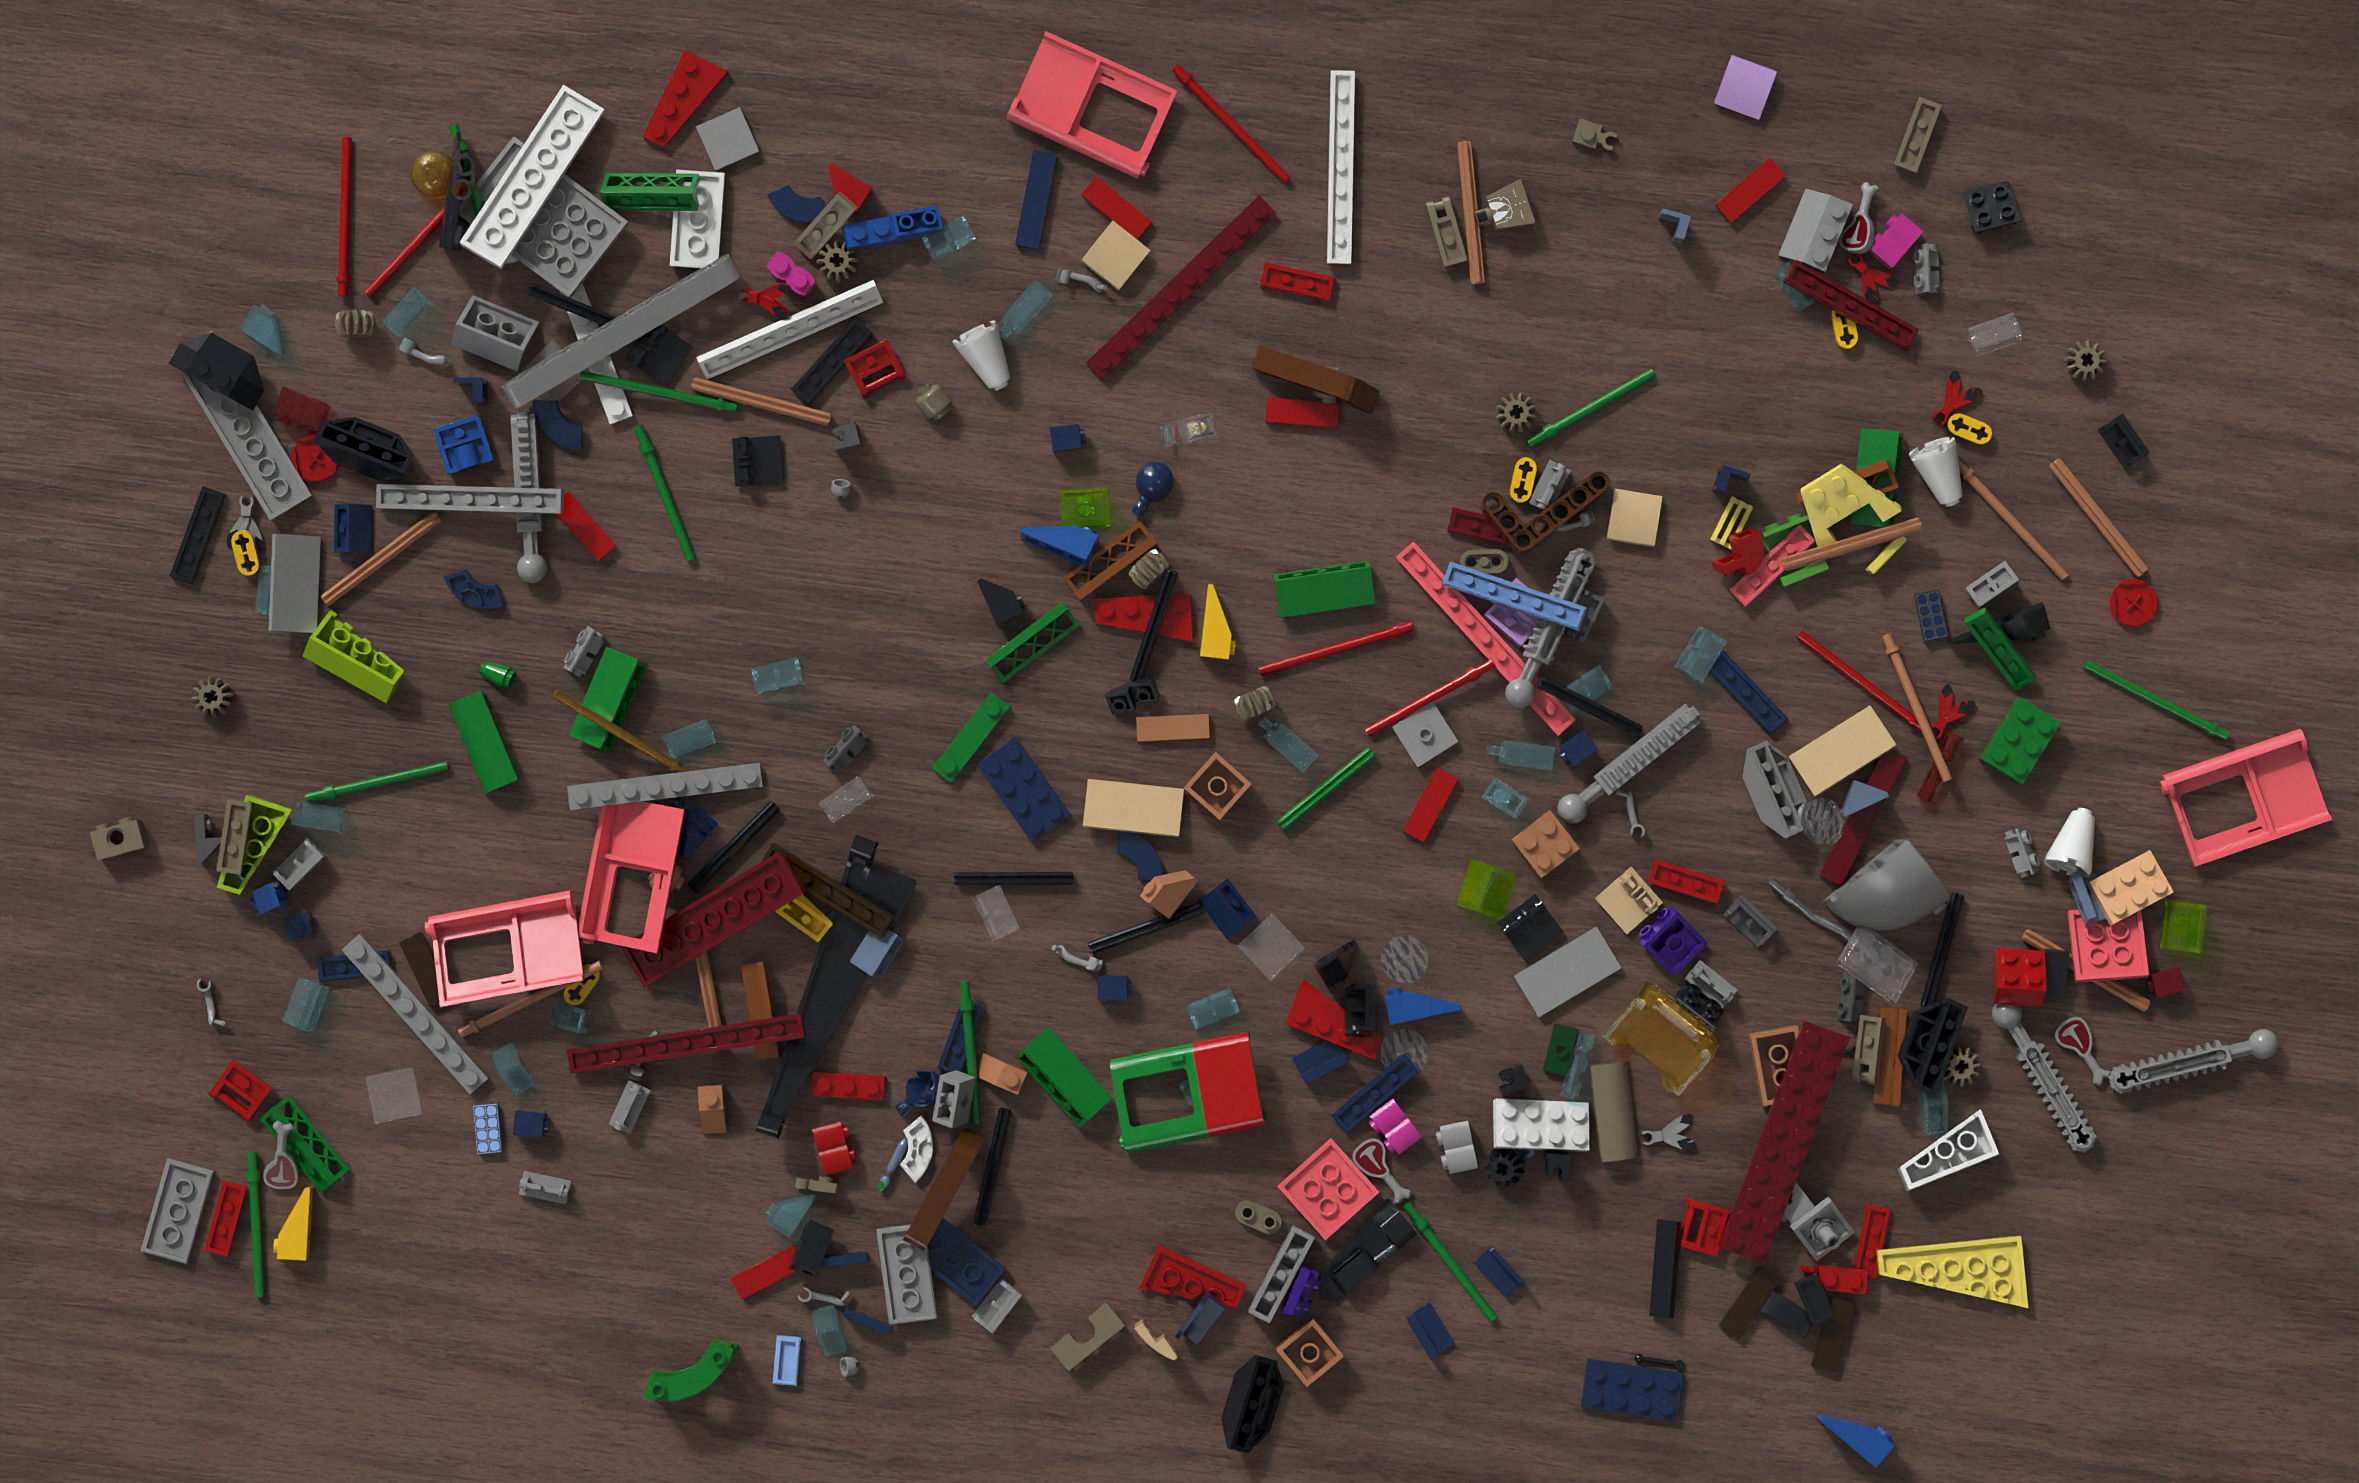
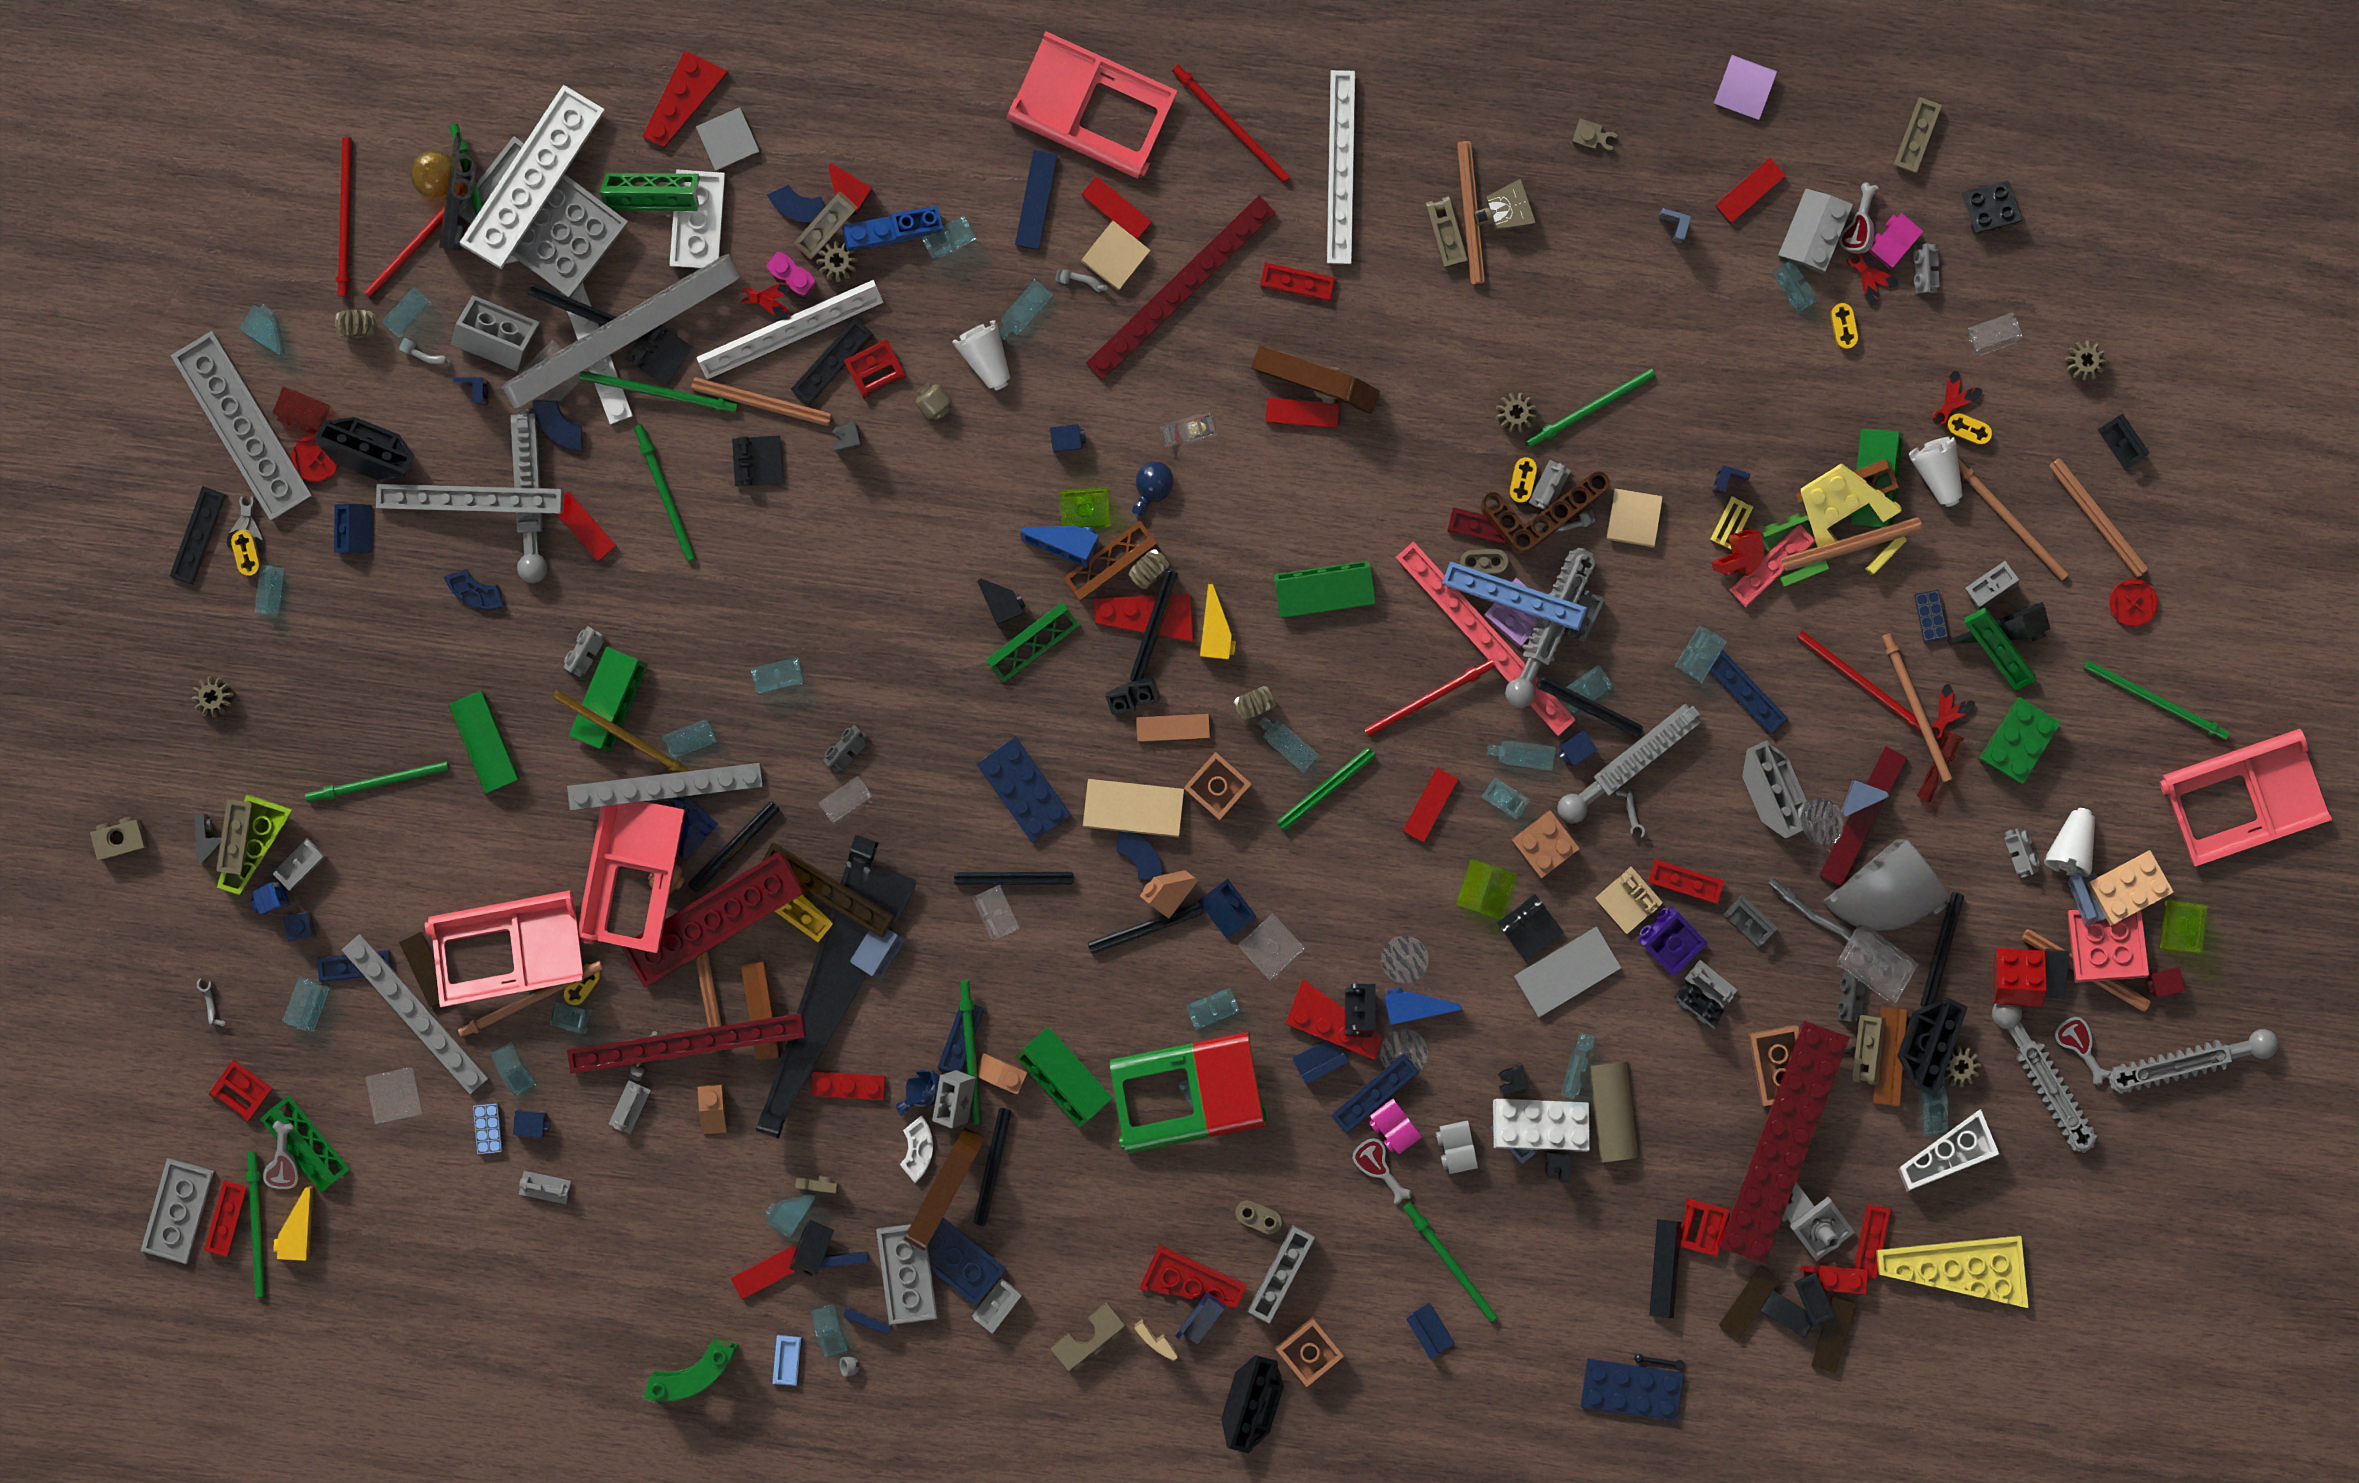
(221, 368): black wedge -> none
(294, 583): light grey tile -> none
(319, 816): clear light blue hinge -> none
(352, 658): lime wedge -> none
(381, 558): nougat axle -> none
(463, 444): blue plate -> none
(499, 674): green cone -> none
(825, 1297): light grey piece -> none
(833, 1148): red brick -> none
(840, 487): light grey hinge -> none
(893, 1164): sand blue piece -> none
(971, 737): green plate -> none
(1093, 964): light grey piece -> none
(1114, 987): dark blue brick -> none
(1298, 1297): dark purple plate -> none
(1328, 1189): coral plate -> none
(1336, 965): black wedge -> none
(1370, 1246): black panel -> none
(1394, 631): red bar -> none
(1424, 734): light grey plate -> none
(1499, 1271): dark blue panel -> none
(1511, 1172): black gear -> none
(1560, 1049): dark green plate -> none
(1664, 1036): clear yellow windscreen -> none
(1670, 1134): light grey piece -> none
(1842, 751): tan tile -> none
(1850, 305): dark red tile -> none
(1863, 1438): blue slope -> none

